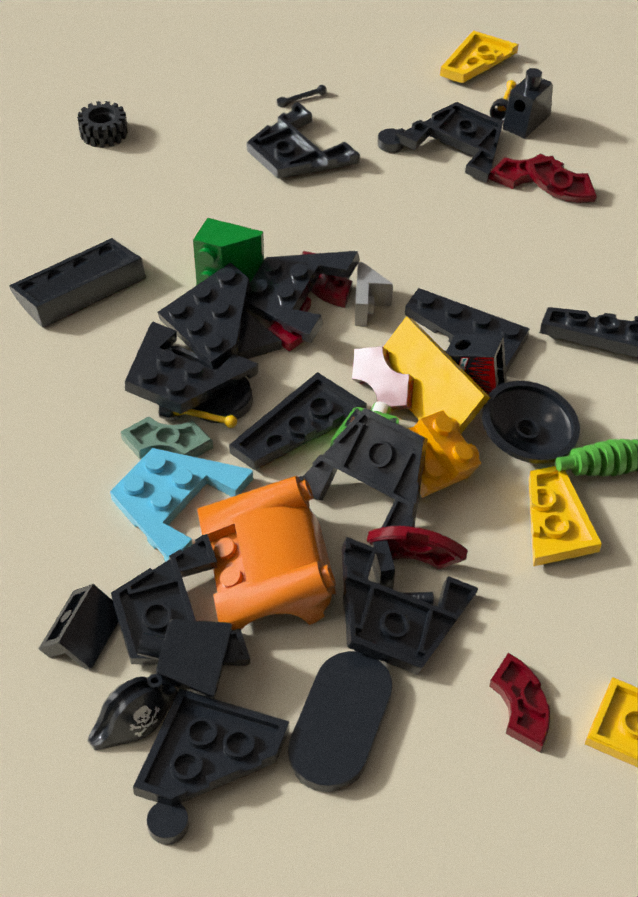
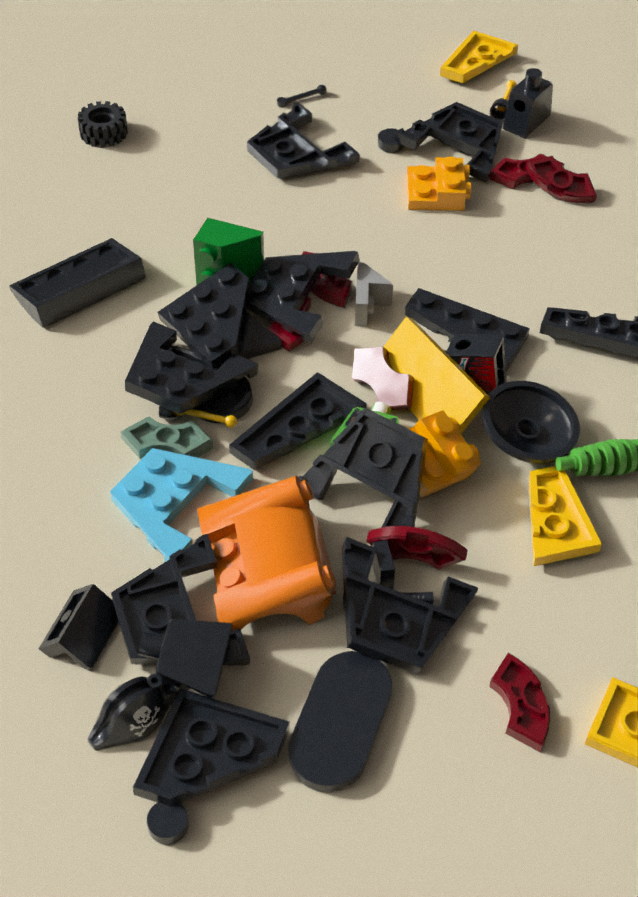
(439, 186): none -> light orange plate

